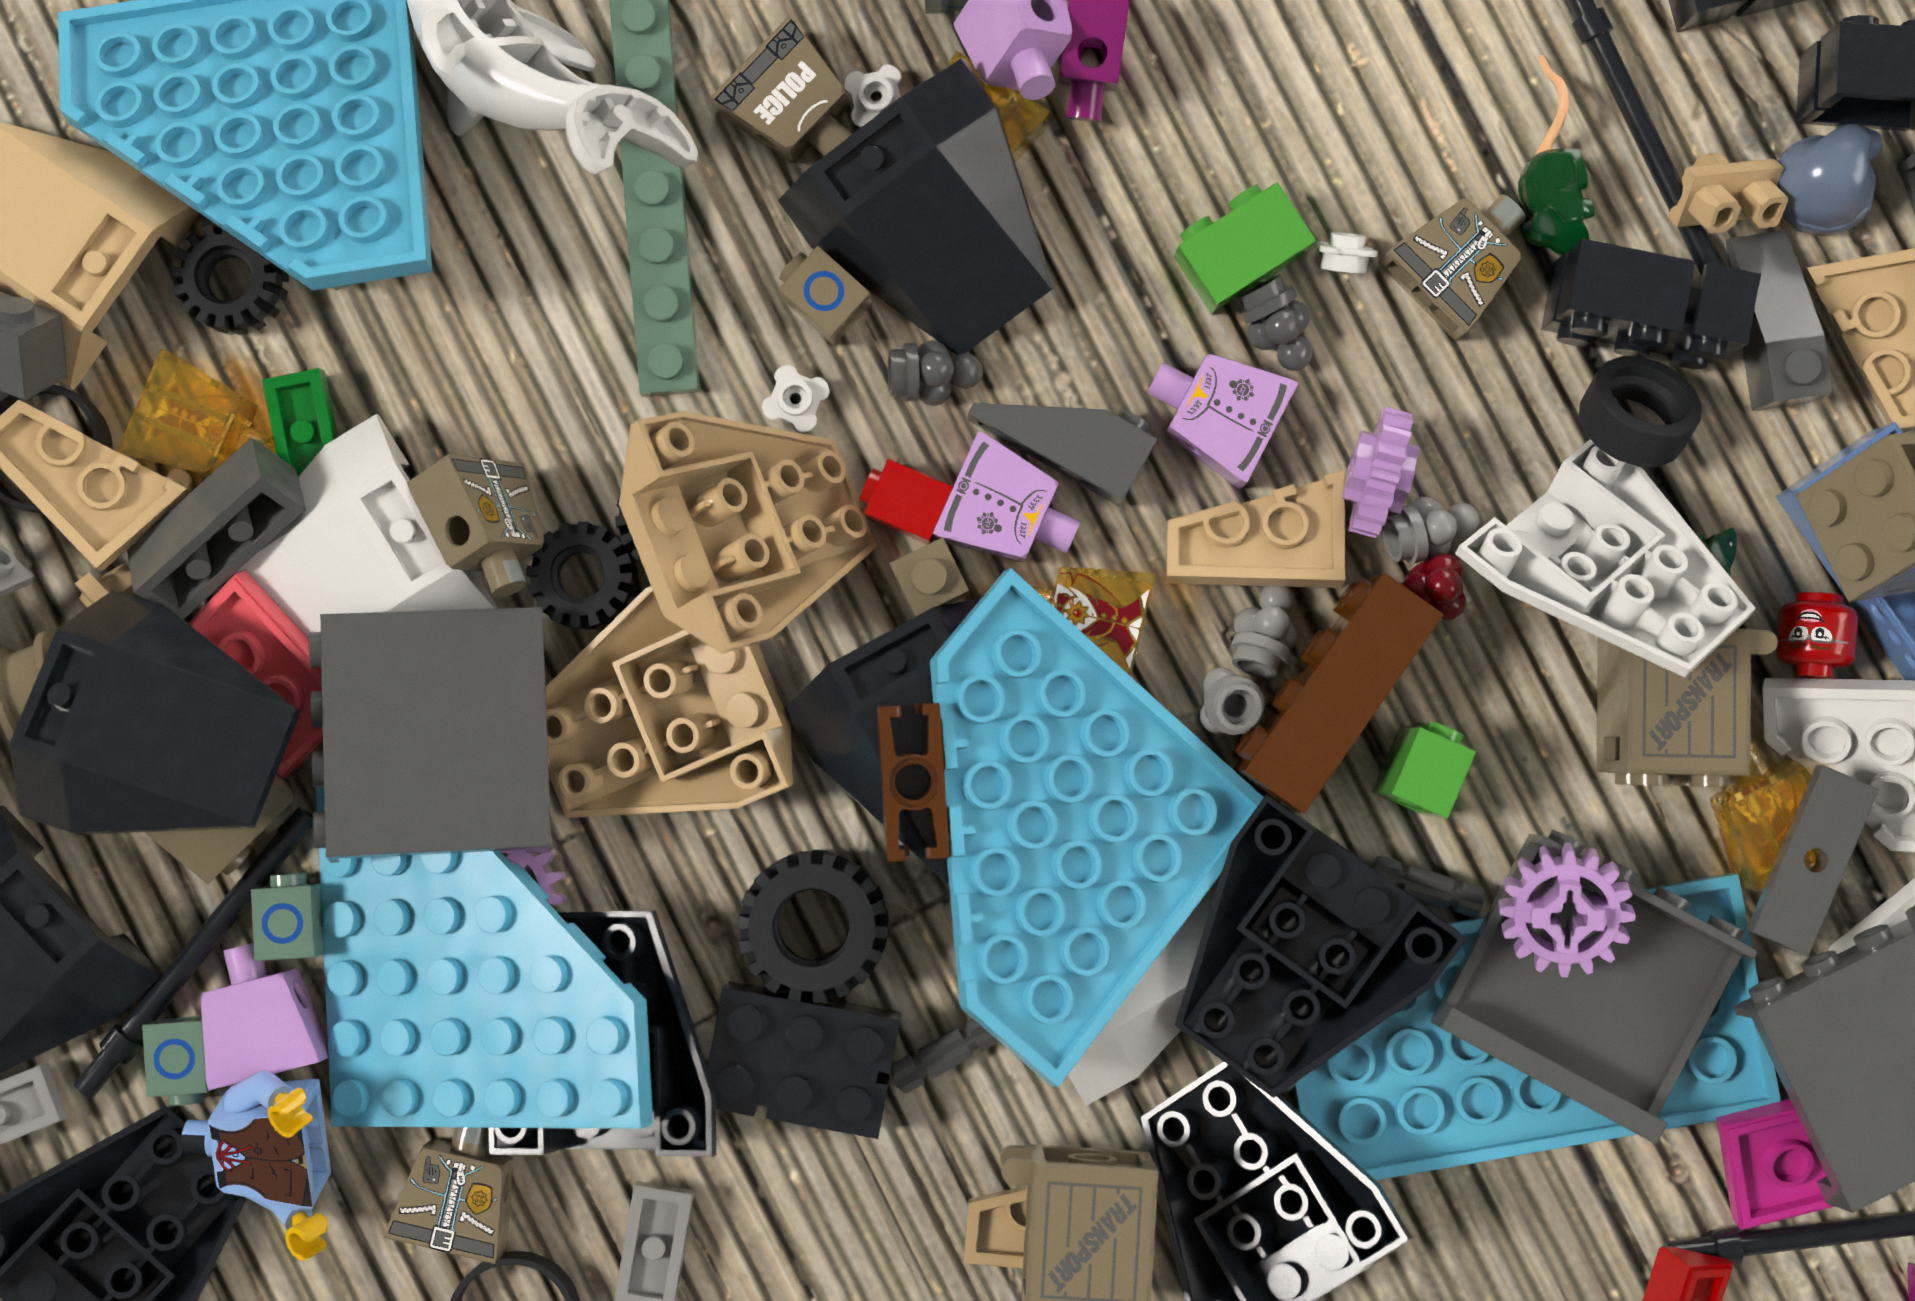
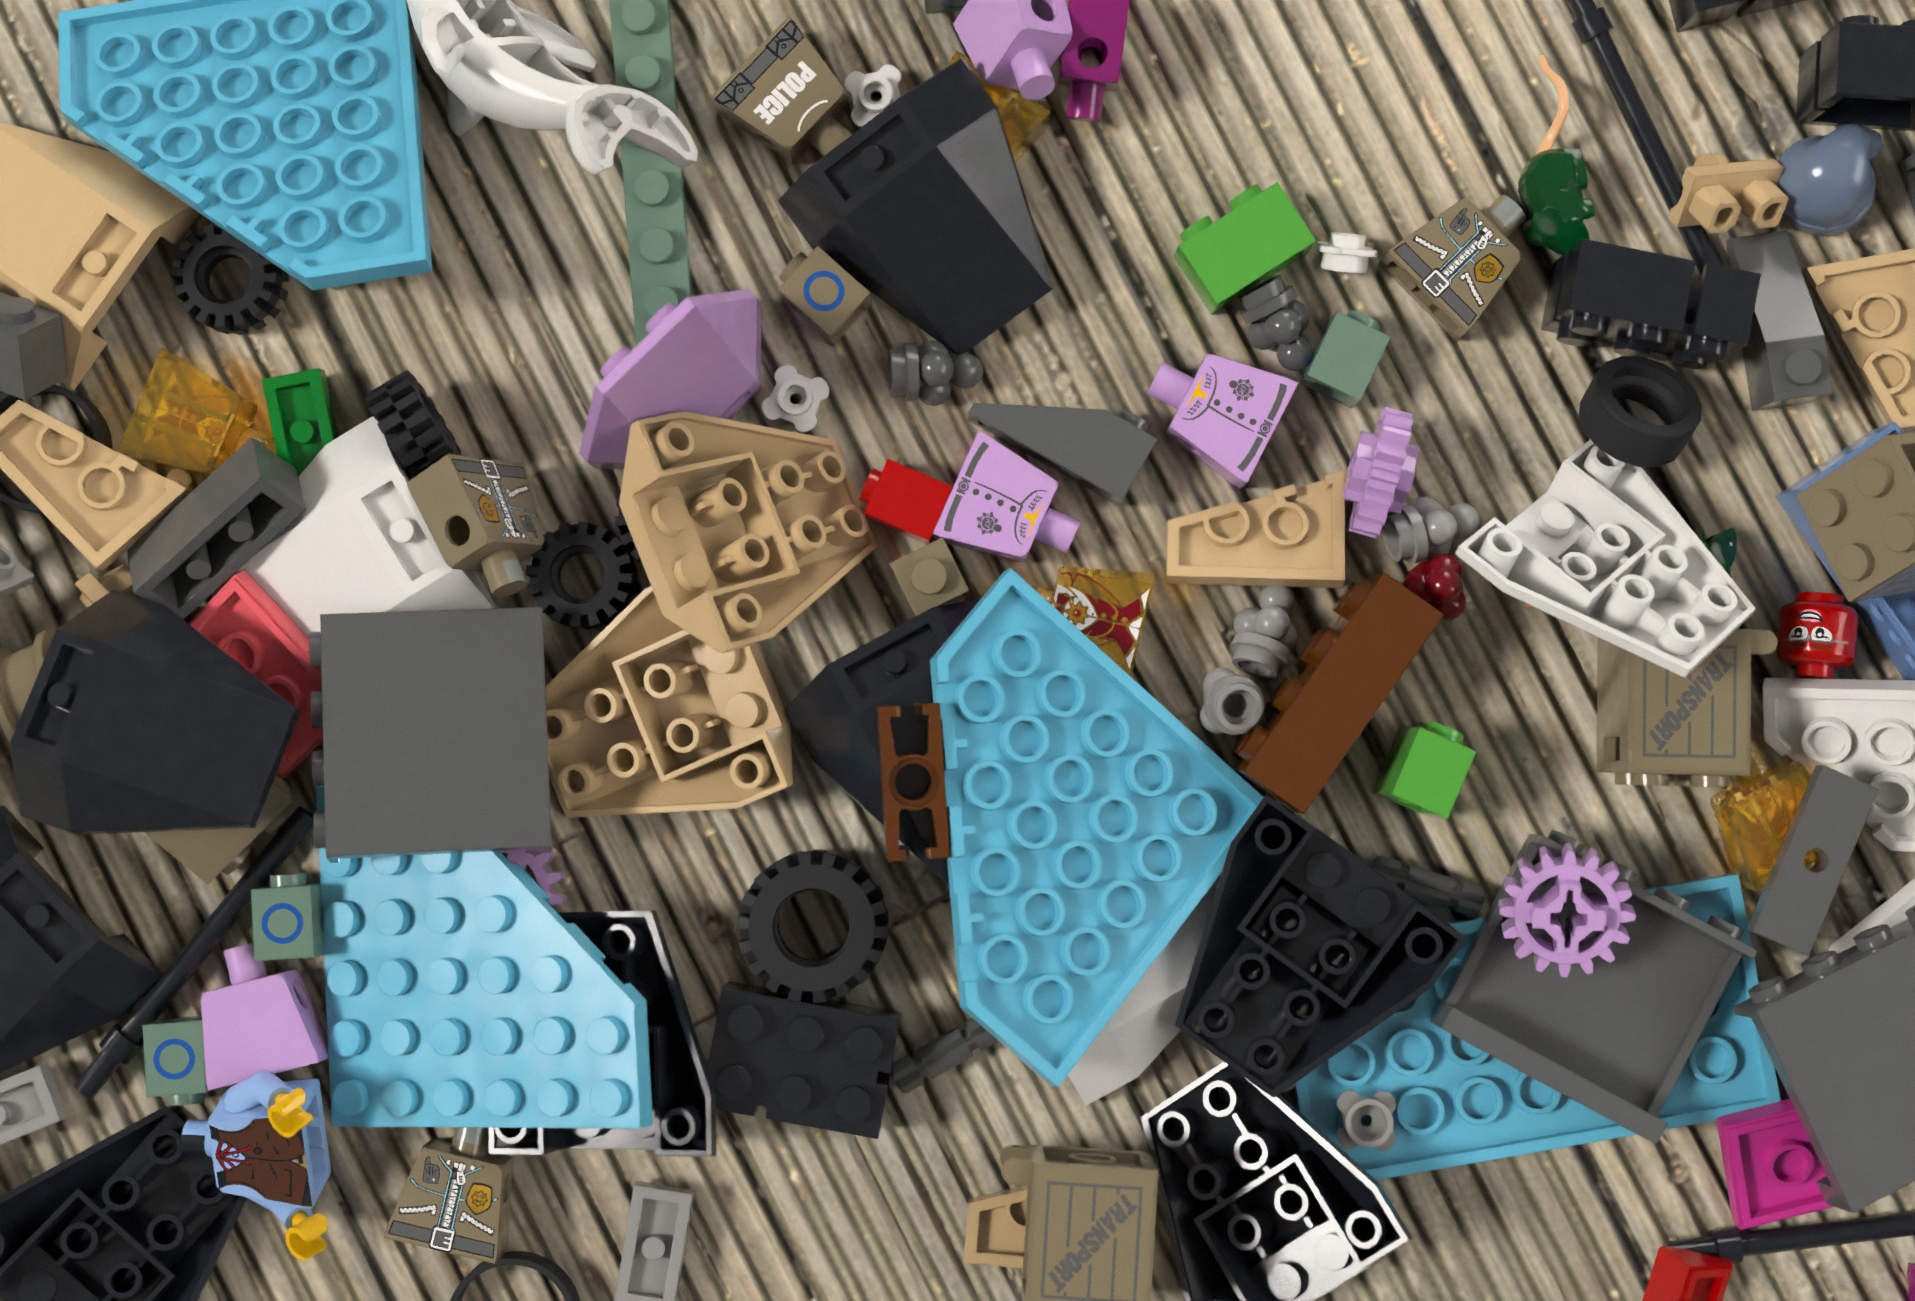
(411, 423): none -> black tyre
(692, 361): none -> lavender wedge
(1345, 358): none -> sand green brick
(1378, 1132): none -> light grey plate

